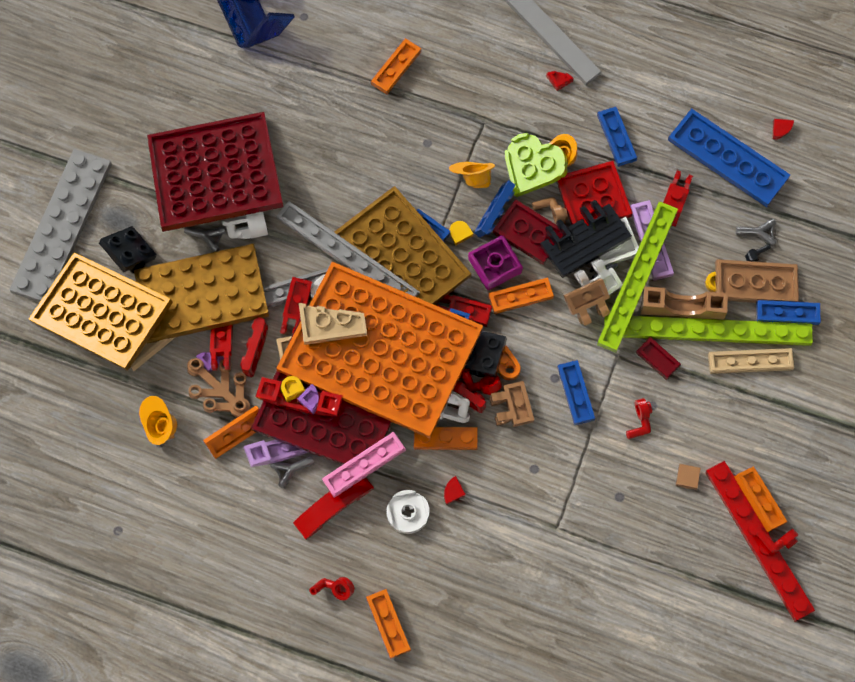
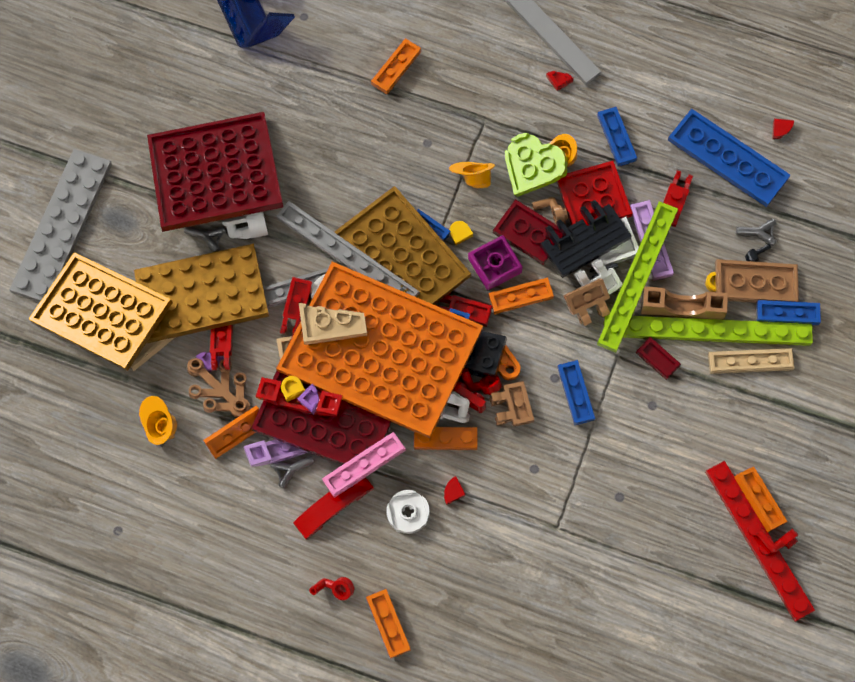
(128, 249): black plate -> none
(255, 347): red hinge -> none
(495, 209): blue plate -> none
(643, 411): red plate -> none
(688, 476): medium nougat tile -> none

